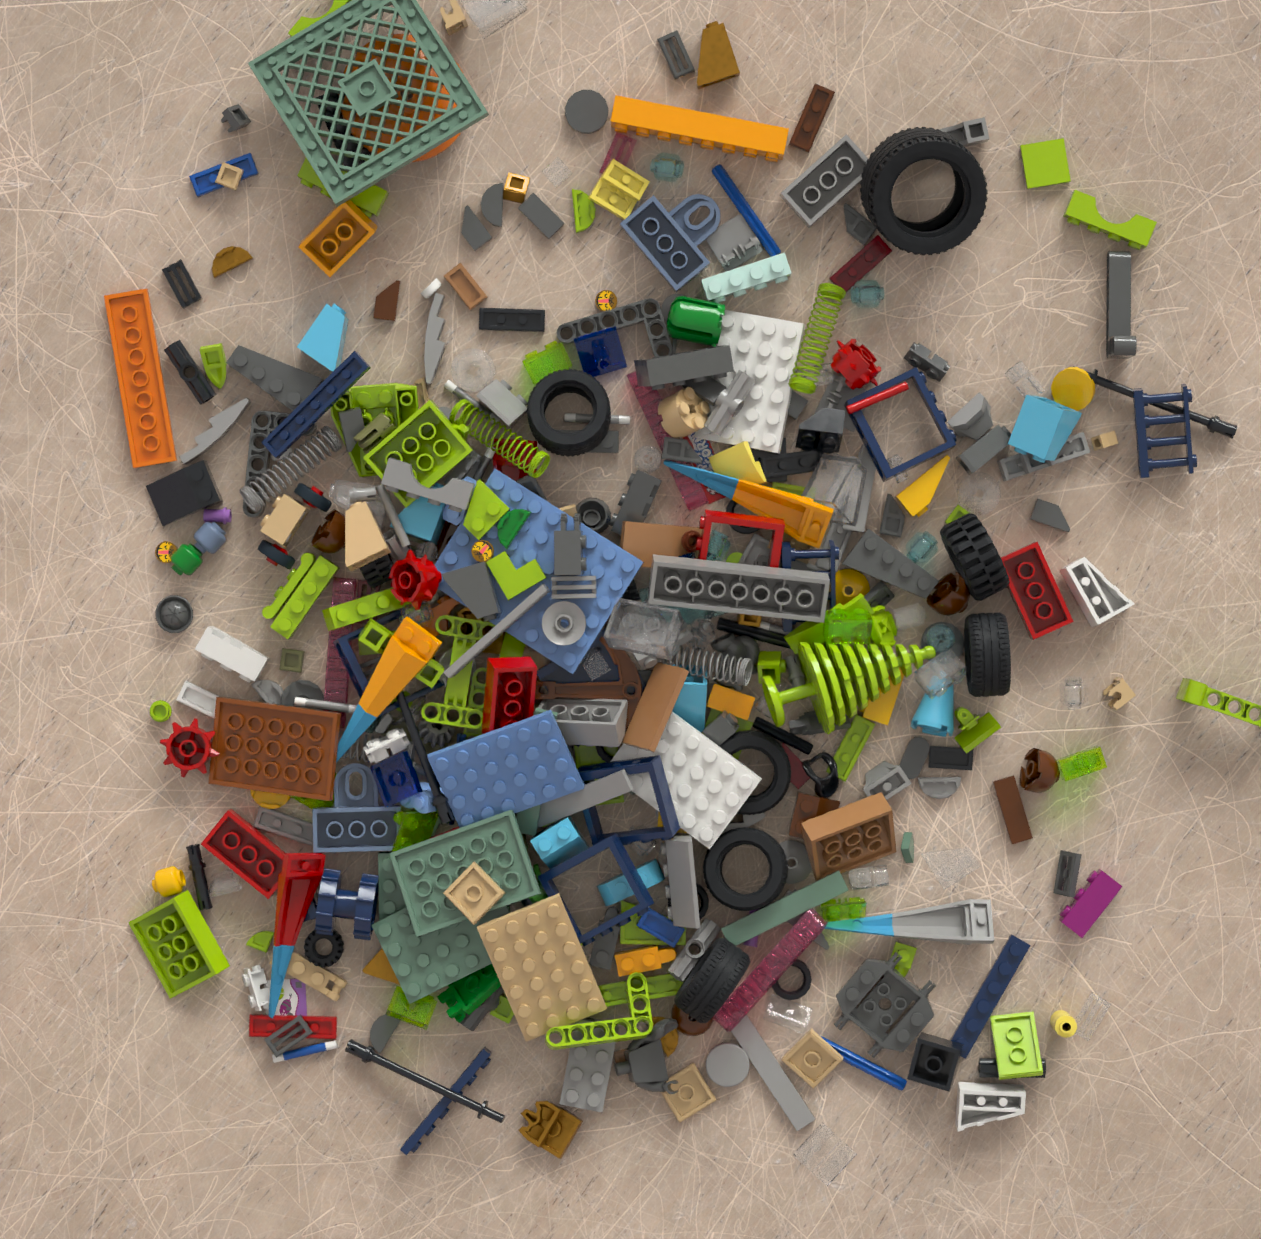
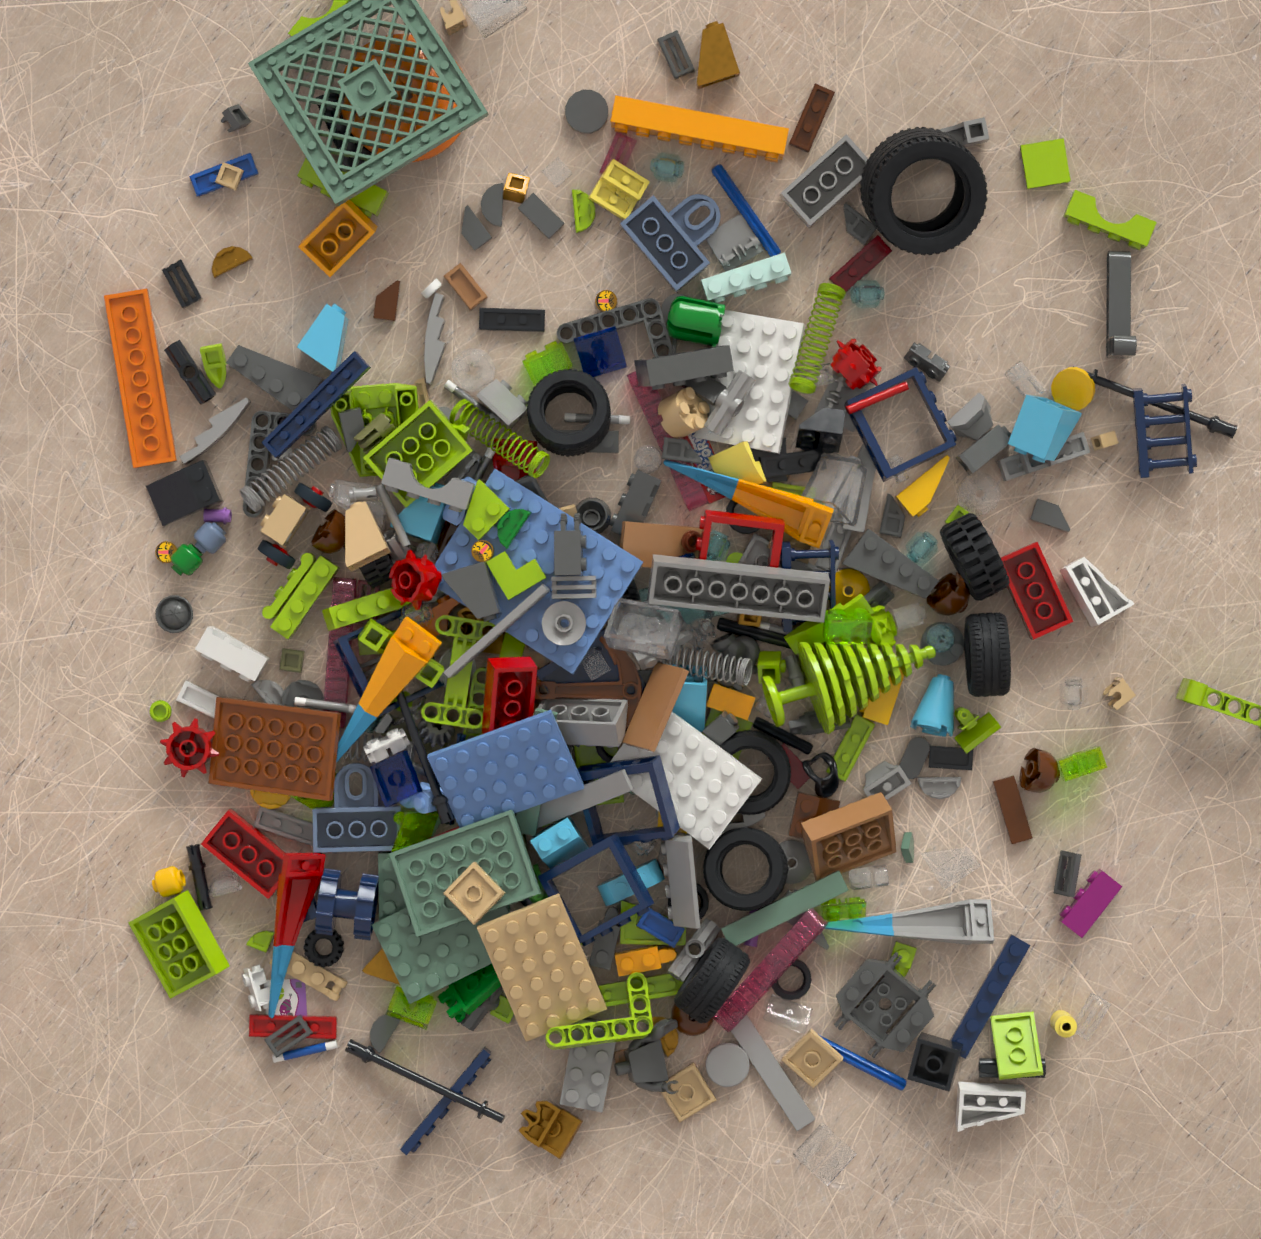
(940, 674): clear brick -> none

